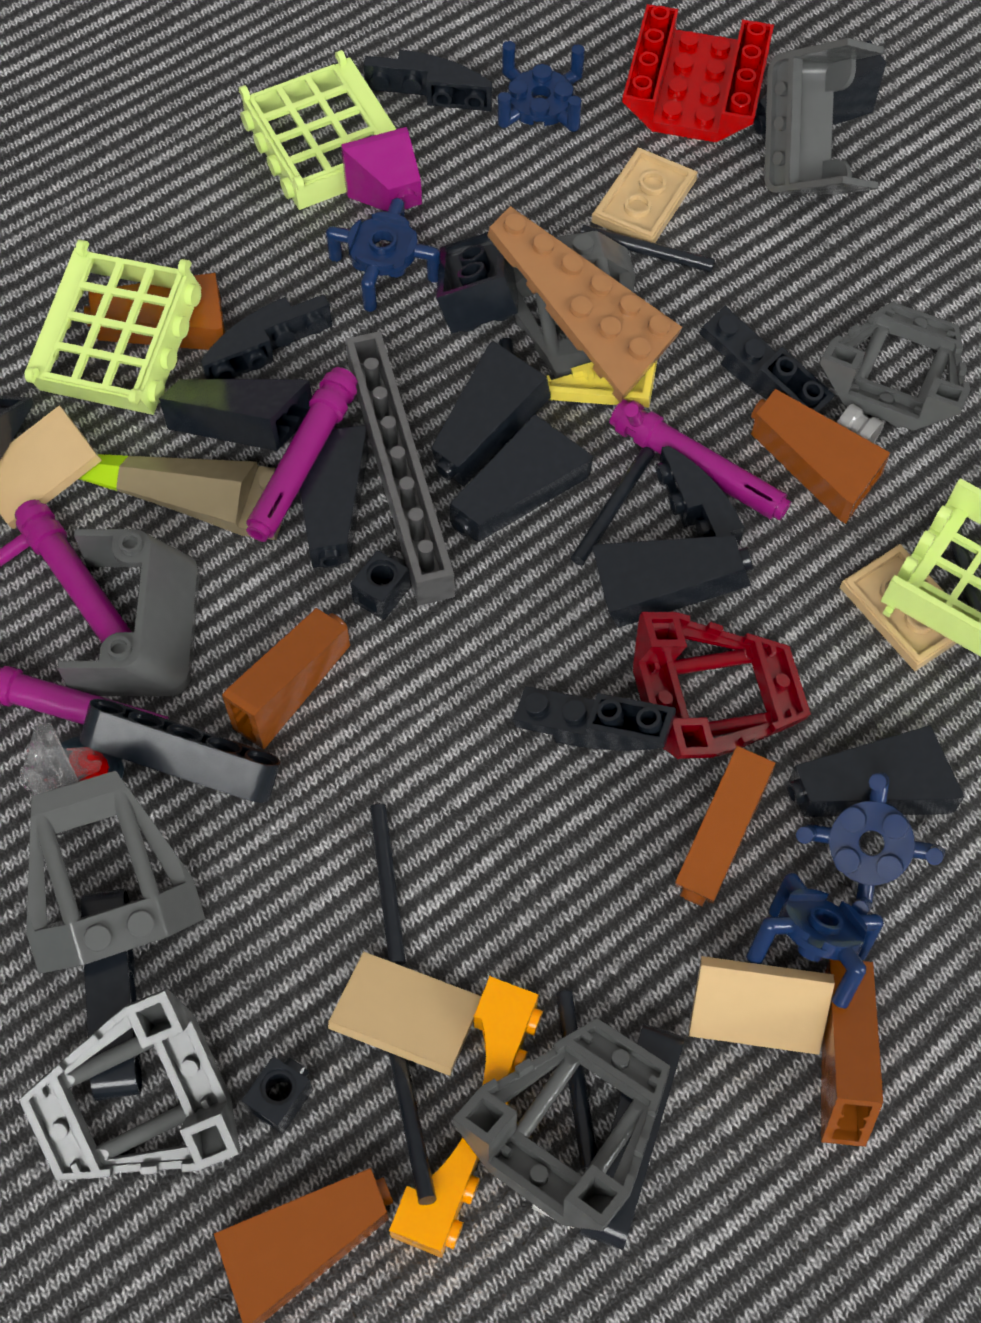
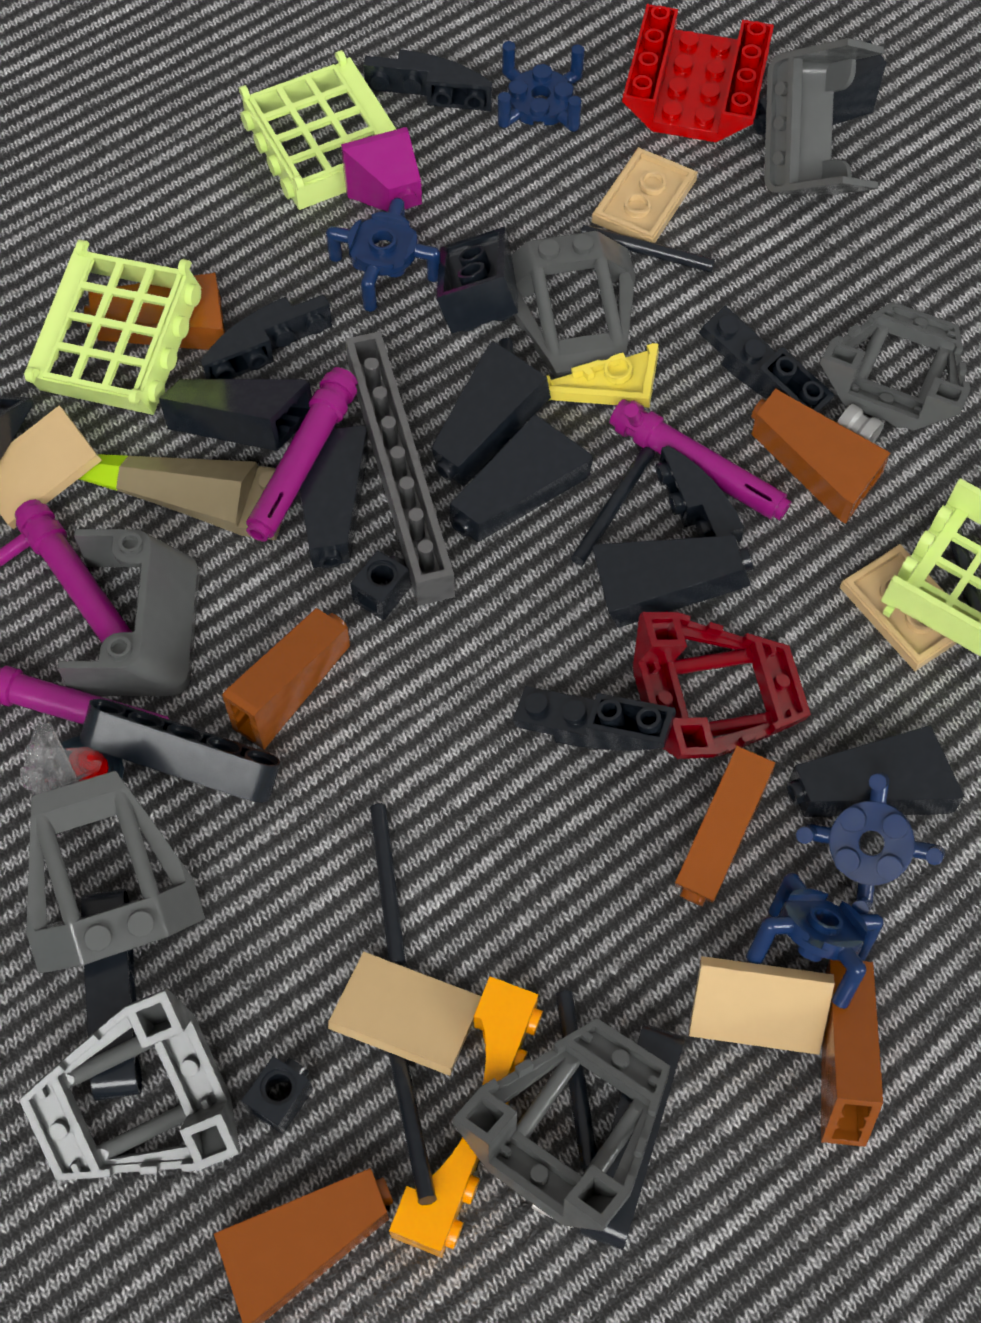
(592, 309): medium nougat wing -> none

